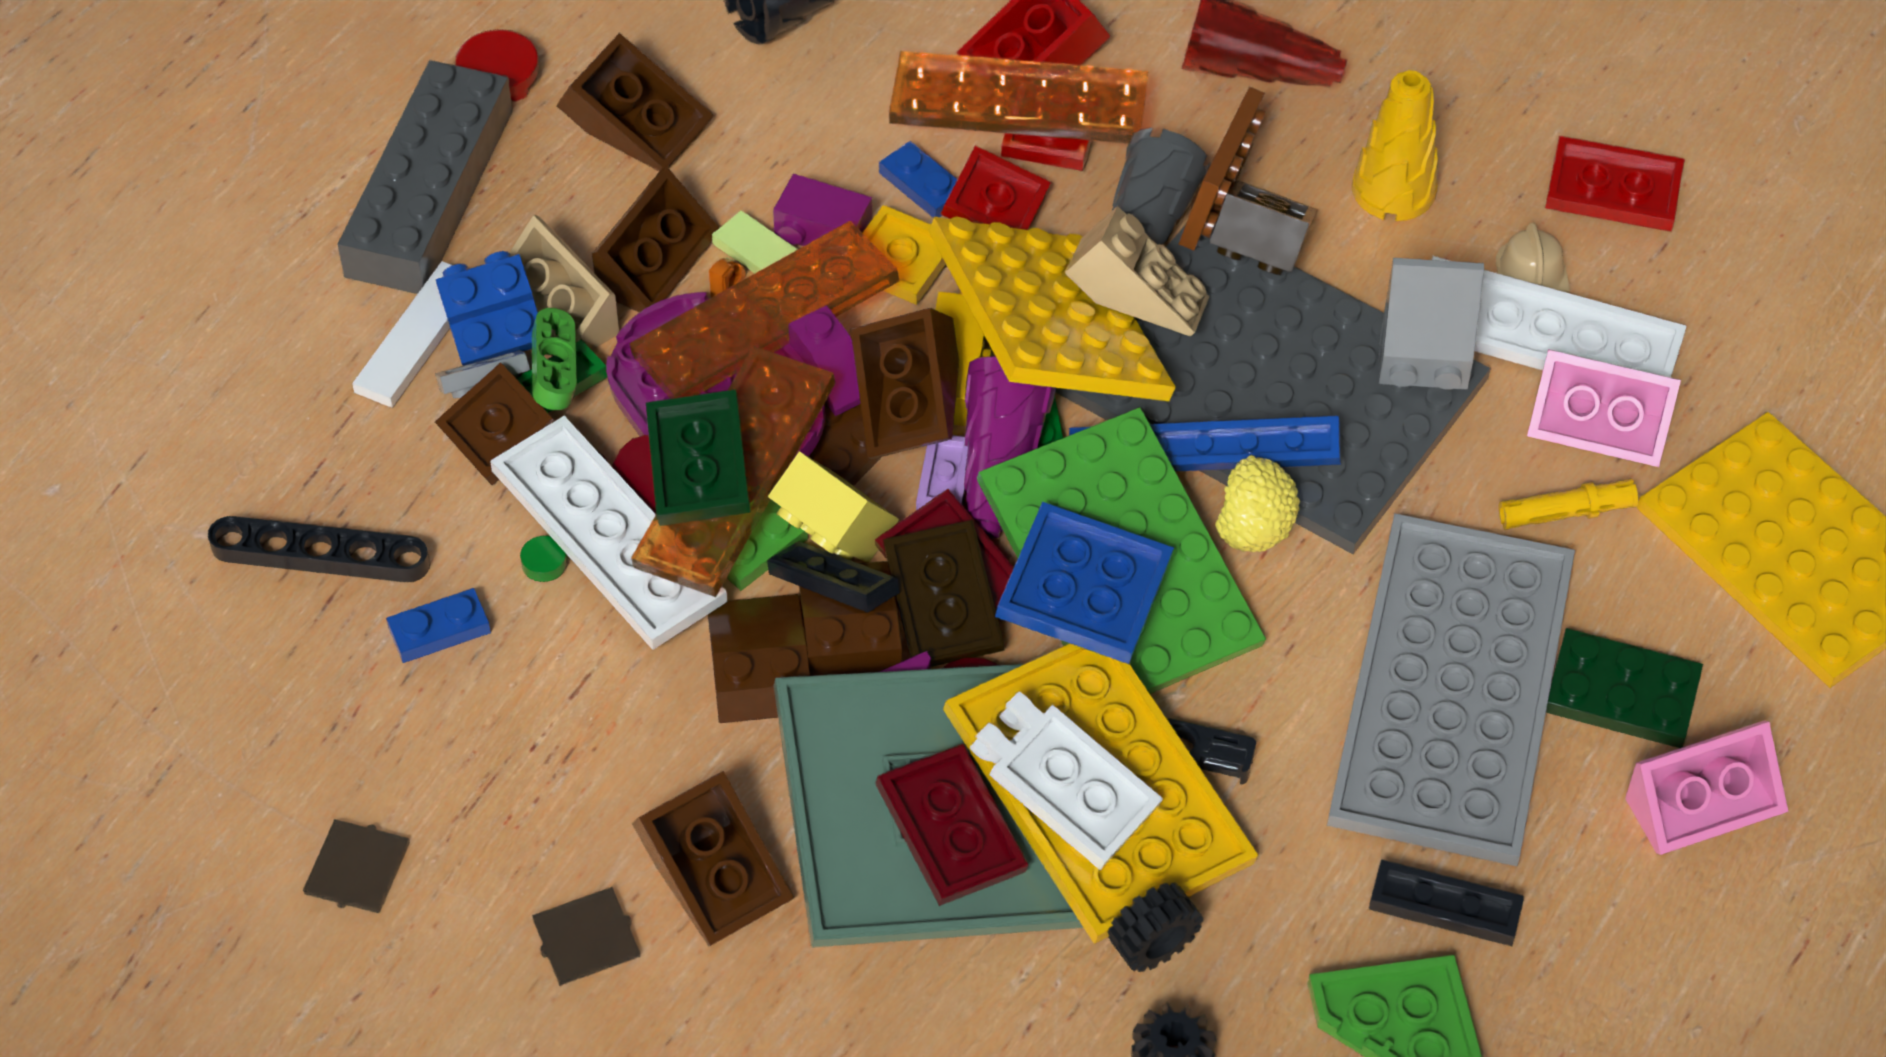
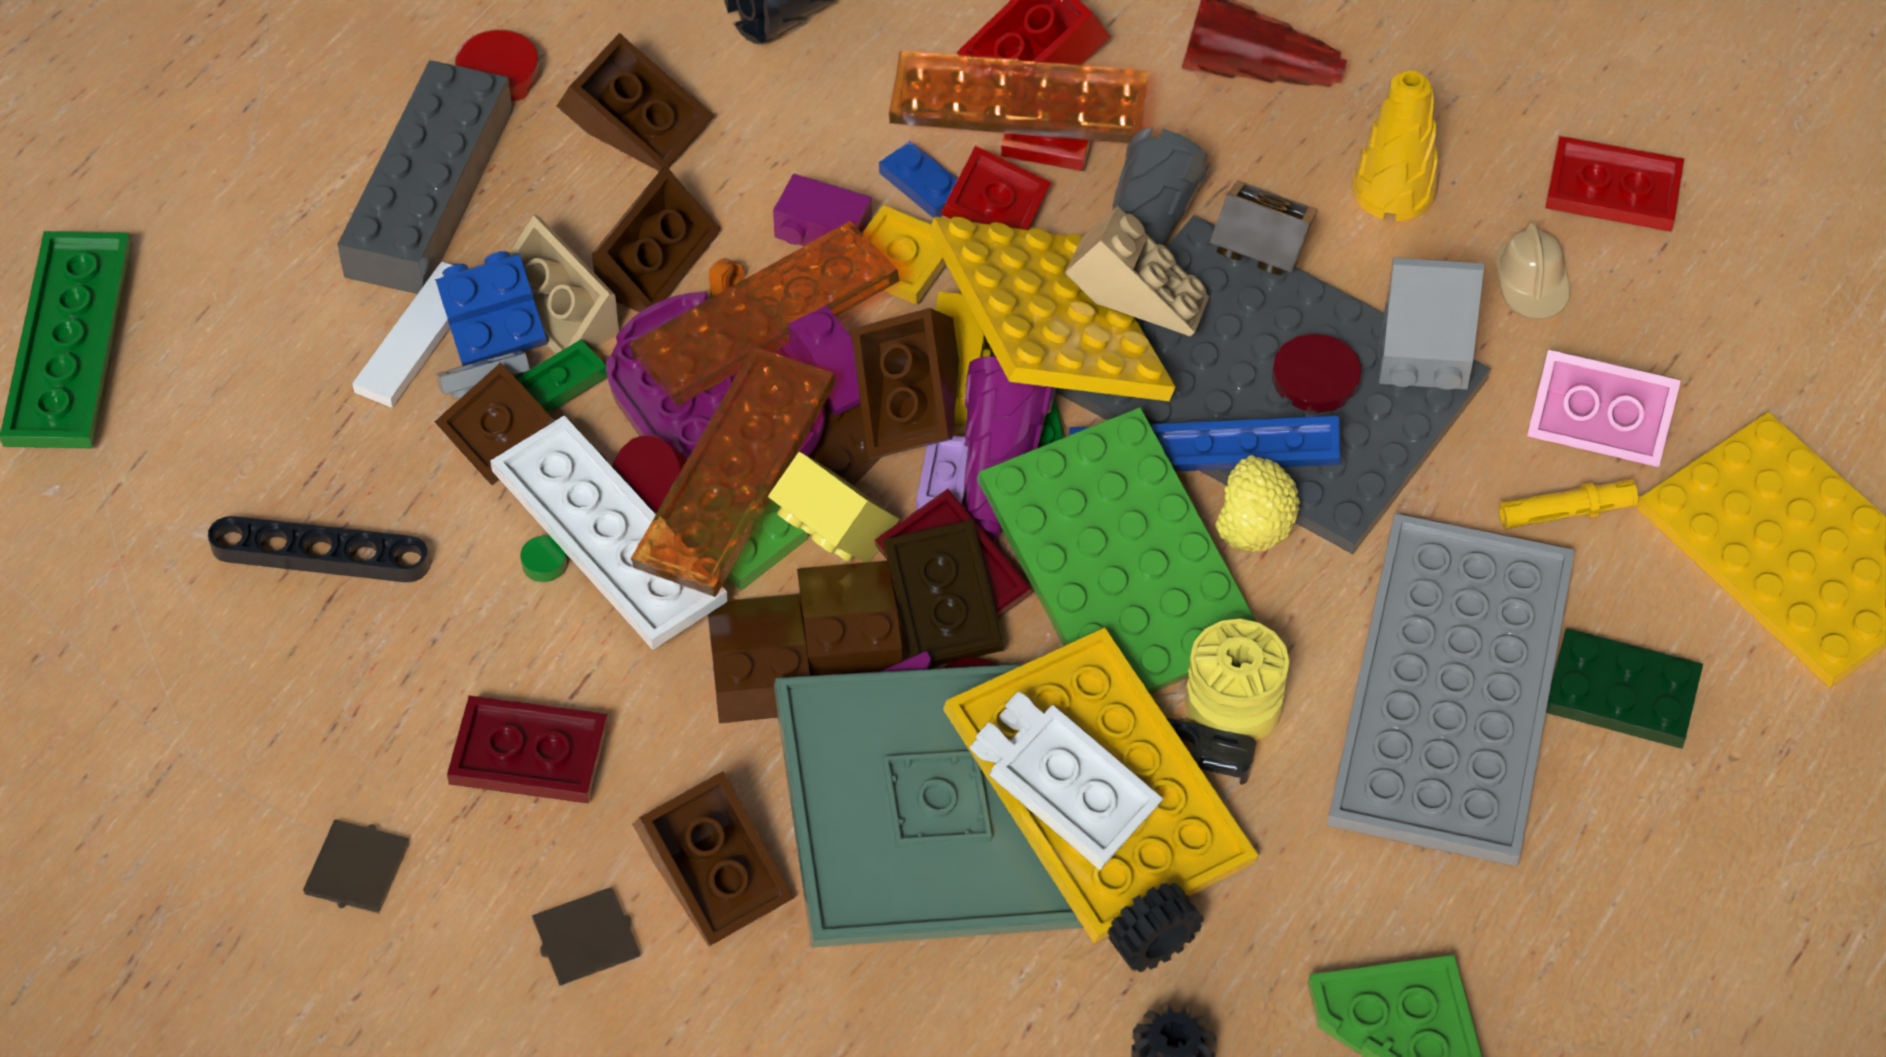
(66, 340): none -> green plate
(438, 625): blue plate -> none
(528, 749): none -> dark red plate
(545, 370): bright green beam -> none
(697, 457): dark green plate -> none
(750, 242): yellowish green tile -> none
(833, 576): black tile -> none
(951, 824): dark red tile -> none
(1084, 582): blue plate -> none
(1224, 169): dark orange plate -> none
(1237, 678): none -> light yellow wheel
(1316, 372): none -> dark red tile
(1446, 902): black plate -> none
(1526, 319): white plate -> none
(1707, 788): bright pink slope -> none

